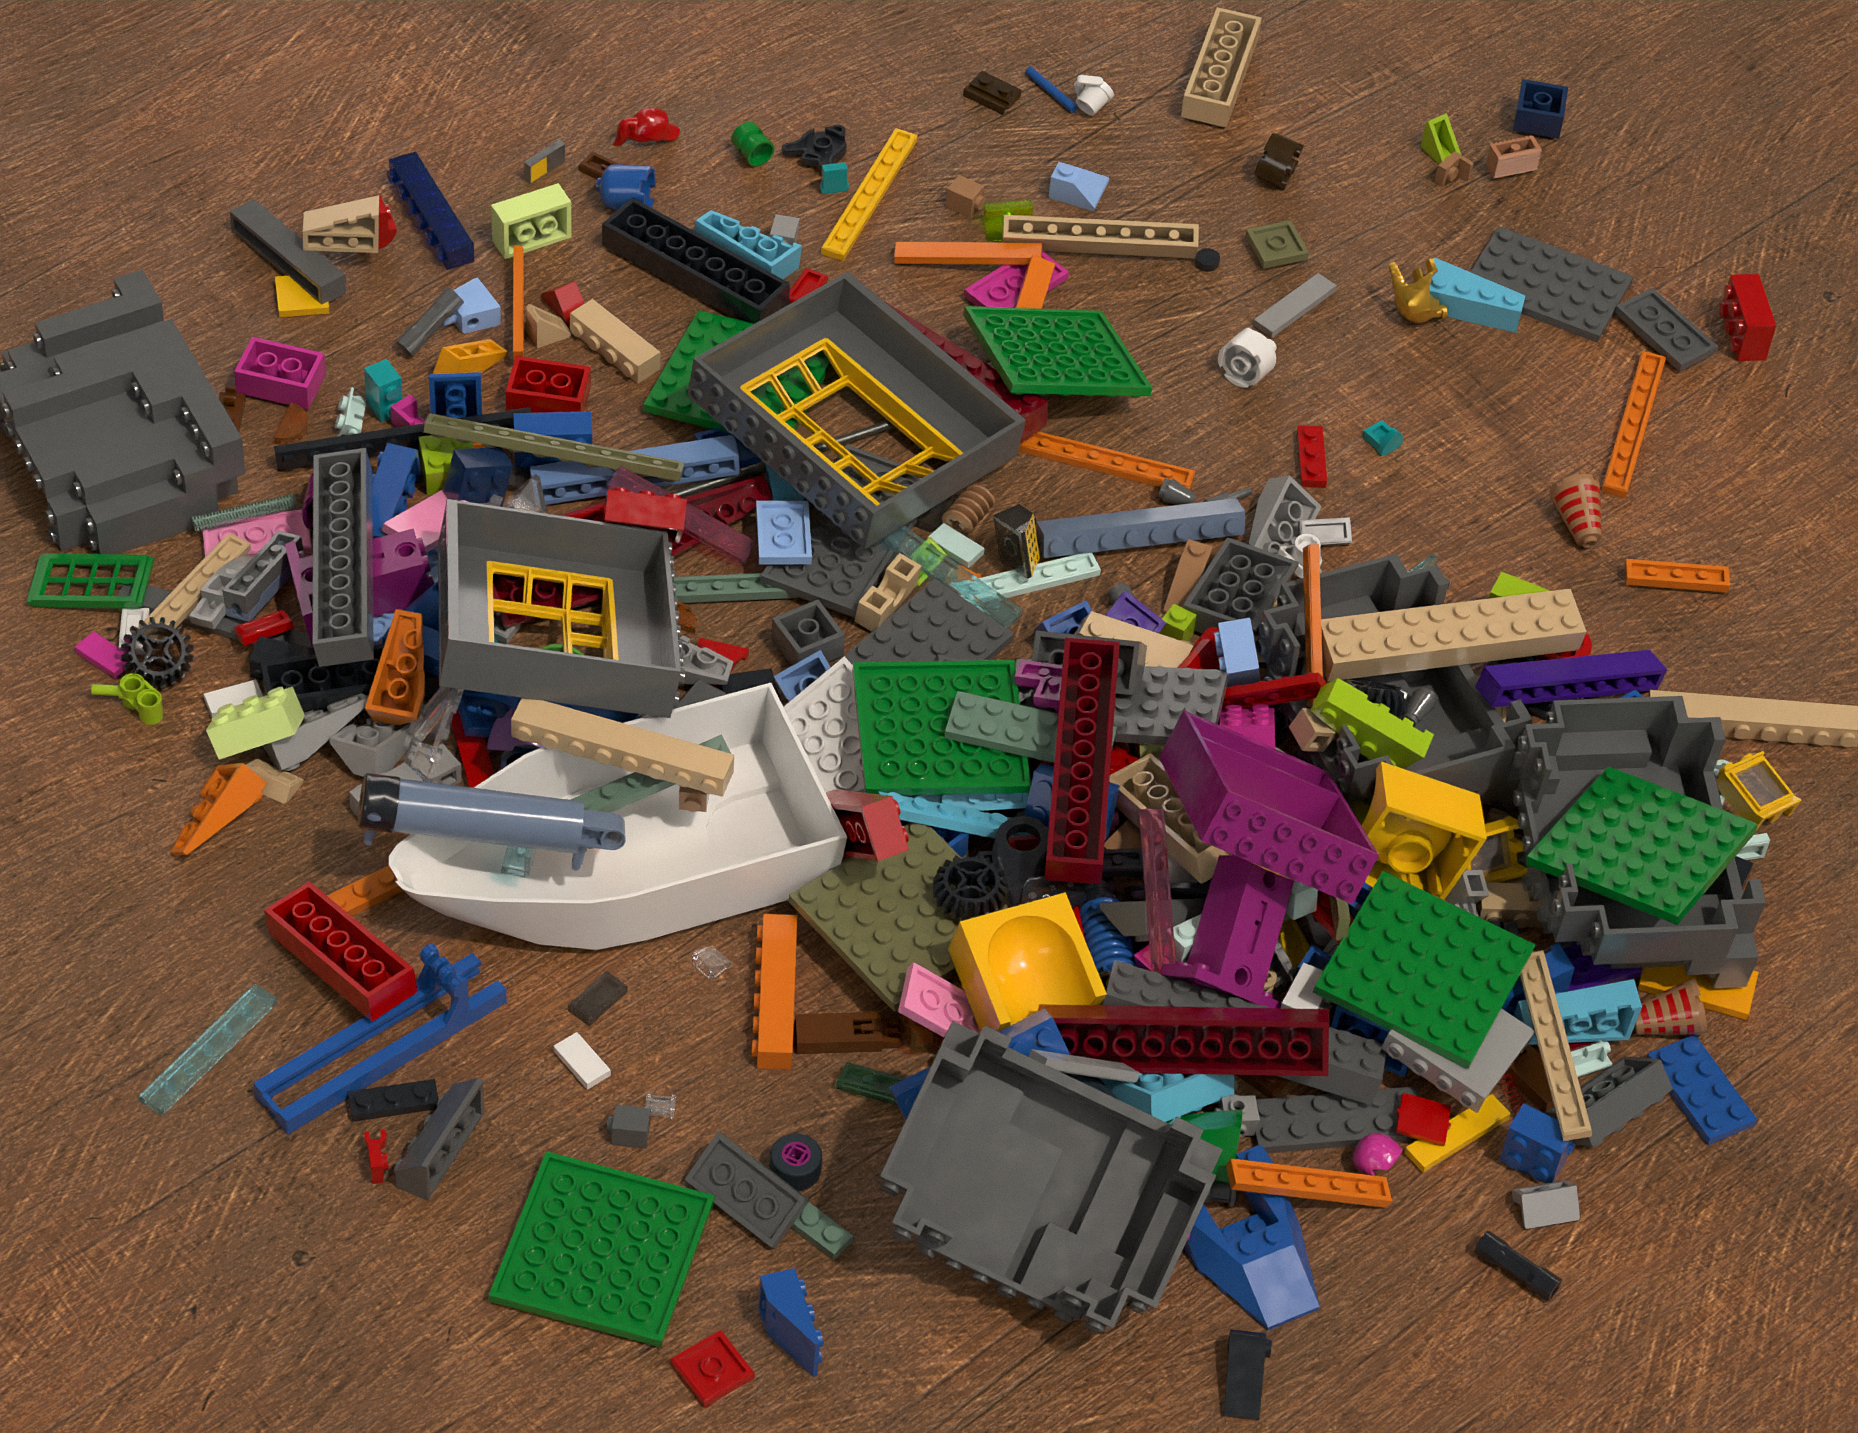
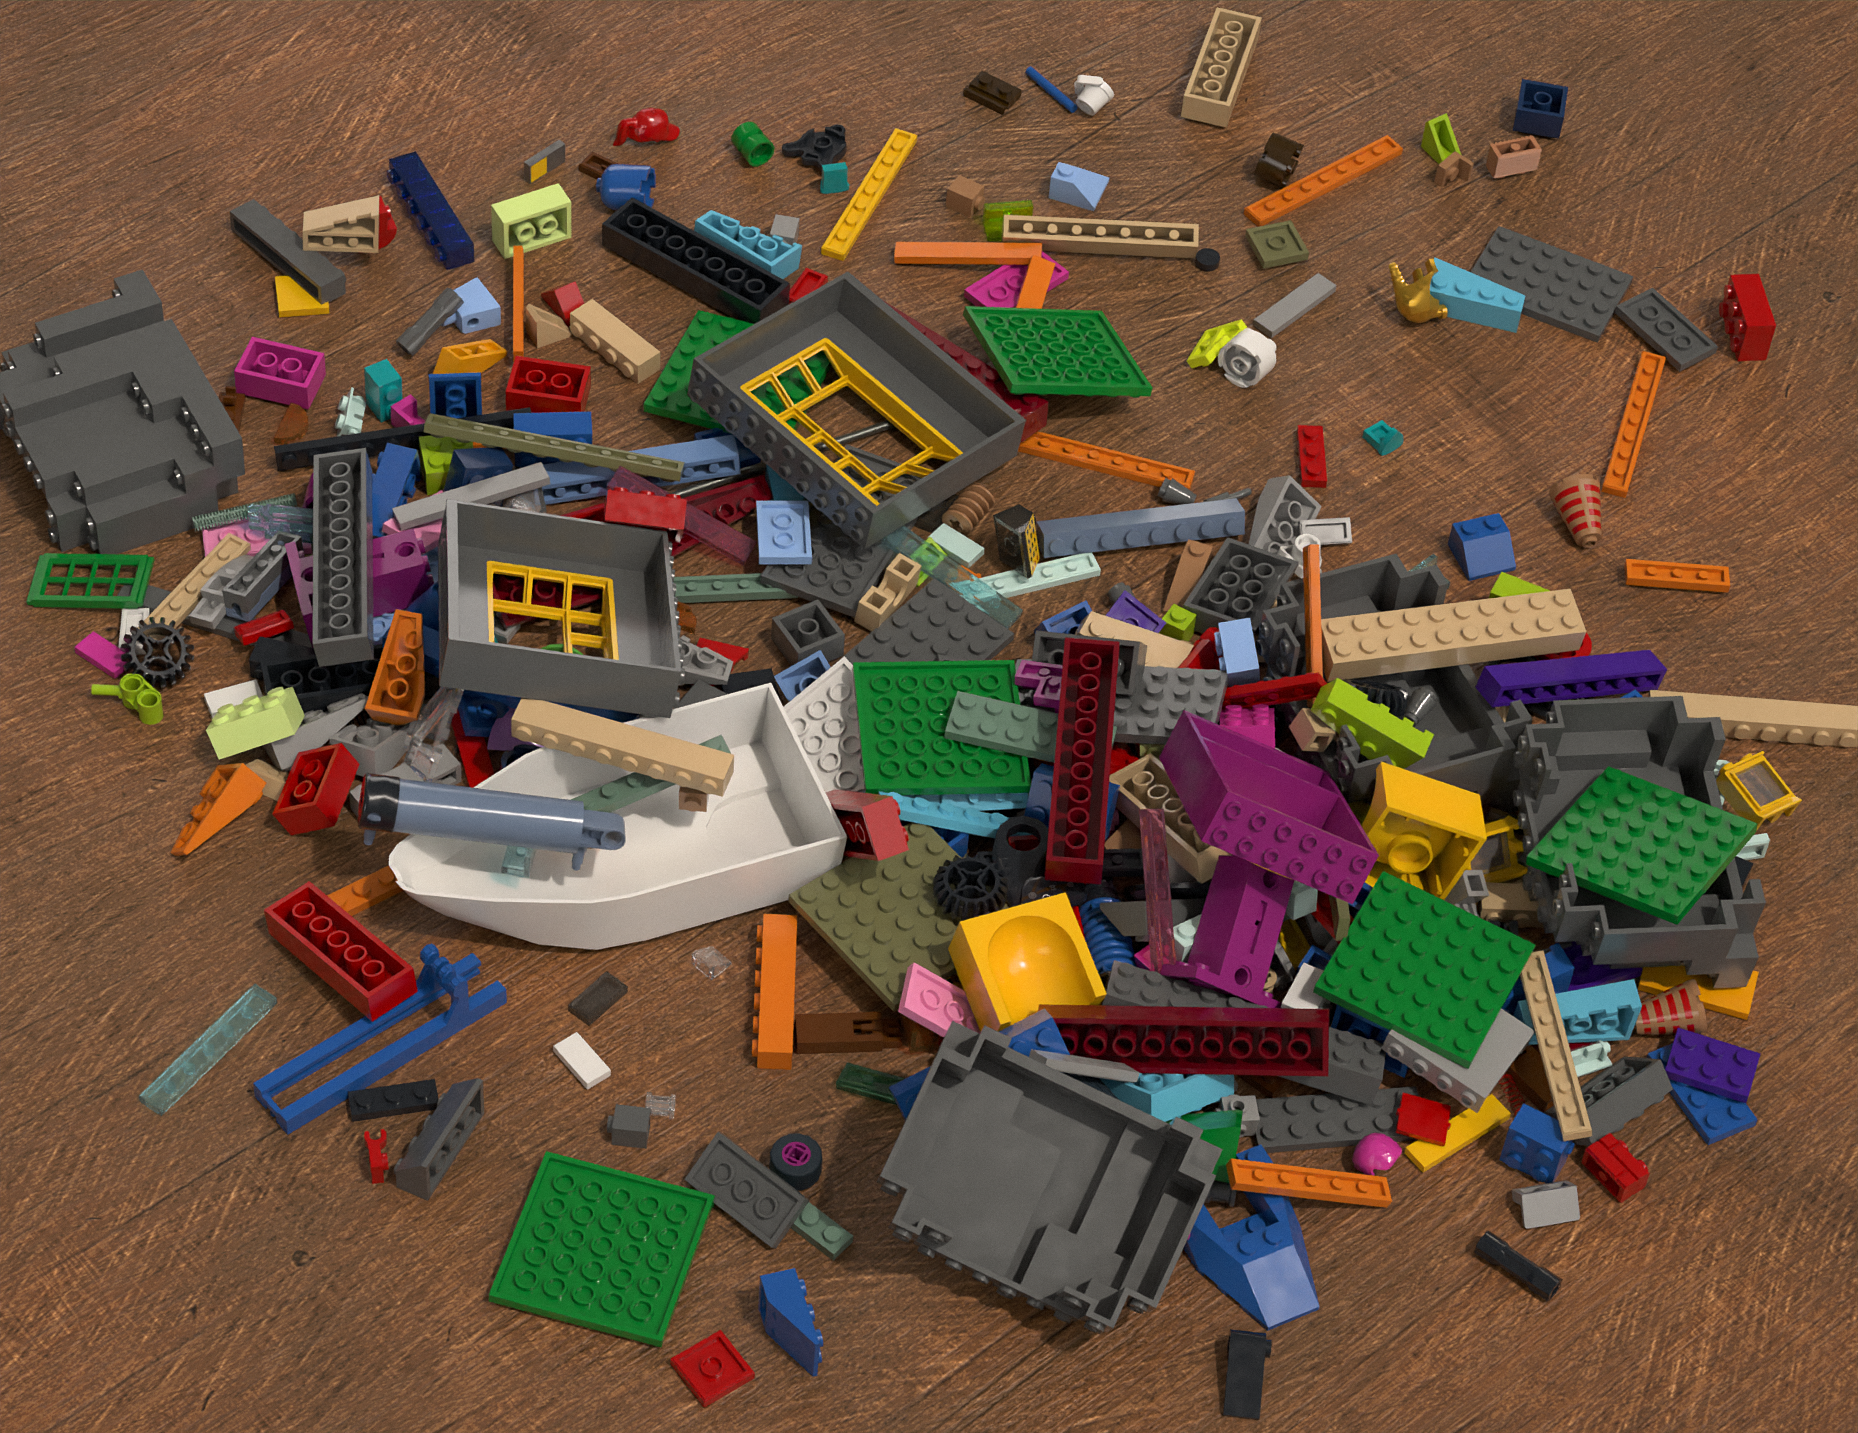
(282, 518): none -> clear light blue hinge
(316, 789): none -> red brick
(480, 492): none -> light grey tile
(1212, 342): none -> neon yellow wing
(1323, 181): none -> orange tile
(1482, 546): none -> blue slope
(1616, 1167): none -> red brick
(1712, 1065): none -> dark purple plate

